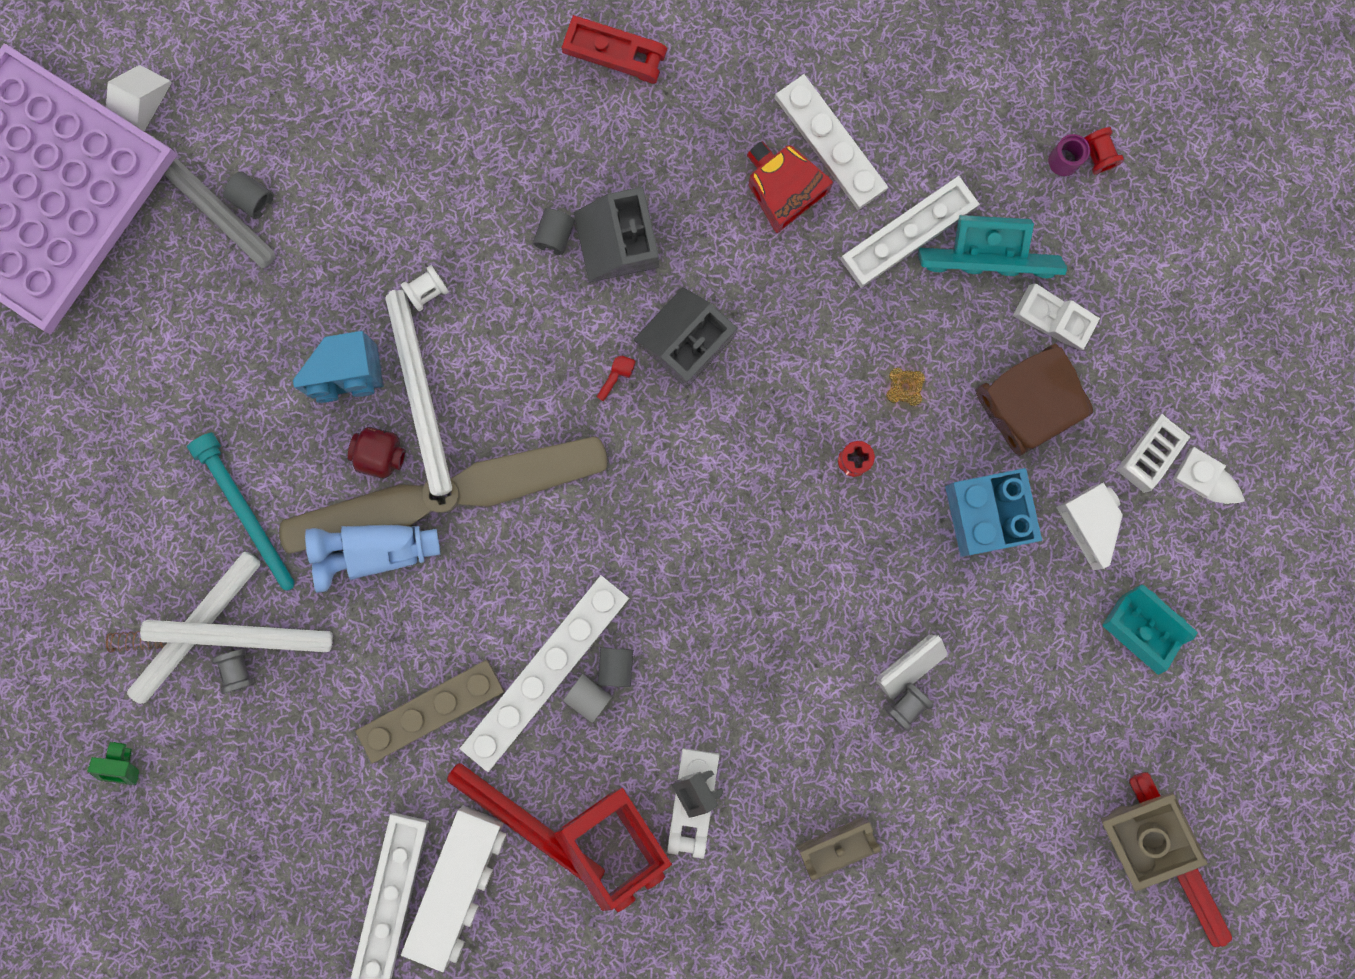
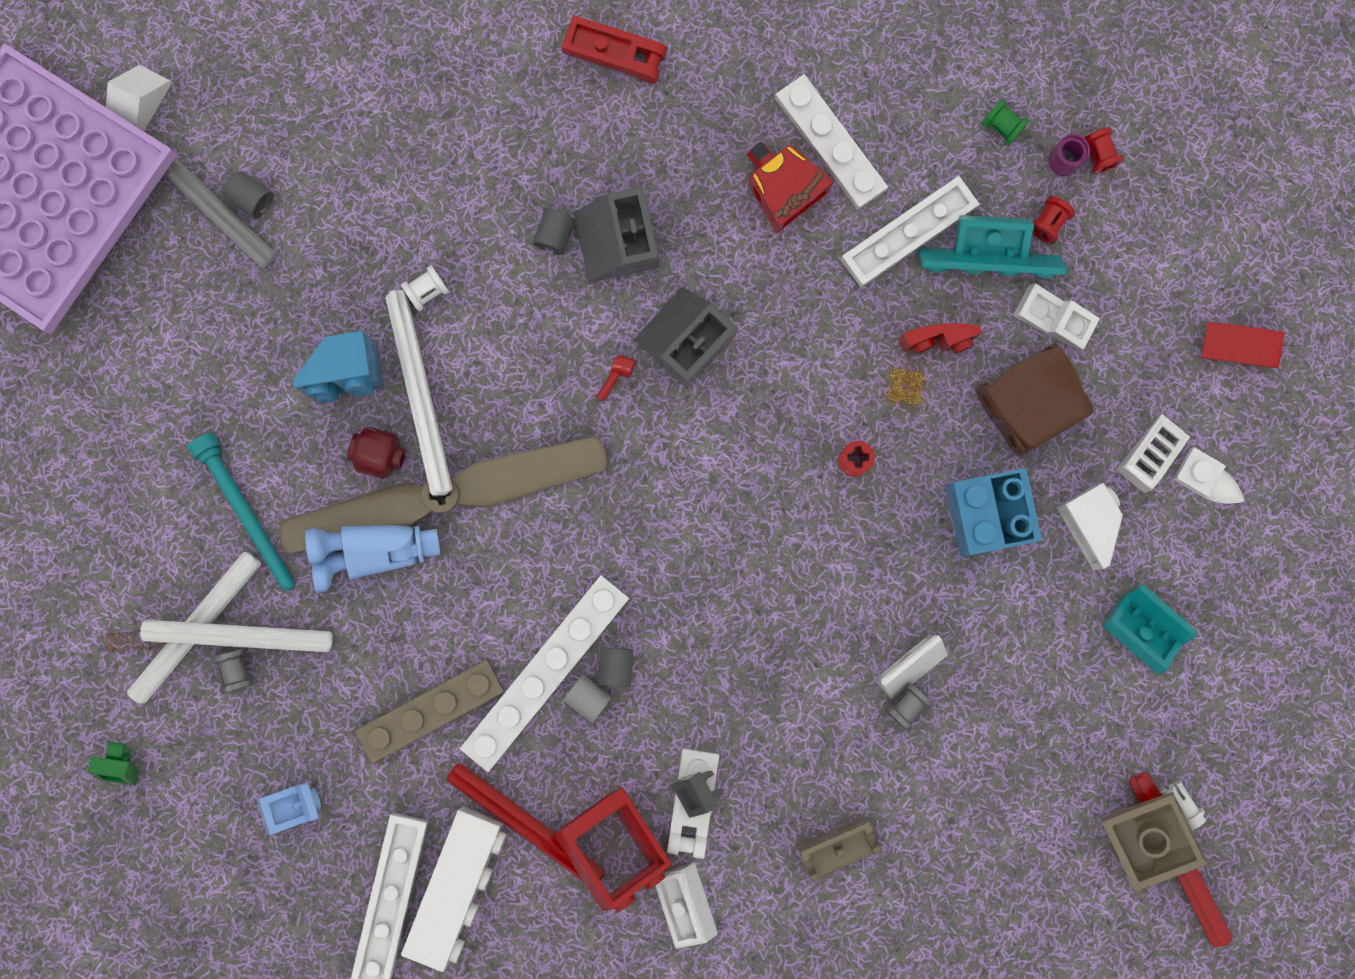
(289, 808): none -> light blue bracket
(686, 907): none -> white slope
(948, 335): none -> red slope
(1005, 122): none -> green bush
(1052, 219): none -> red bush
(1192, 813): none -> white pin
(1243, 345): none -> red slope

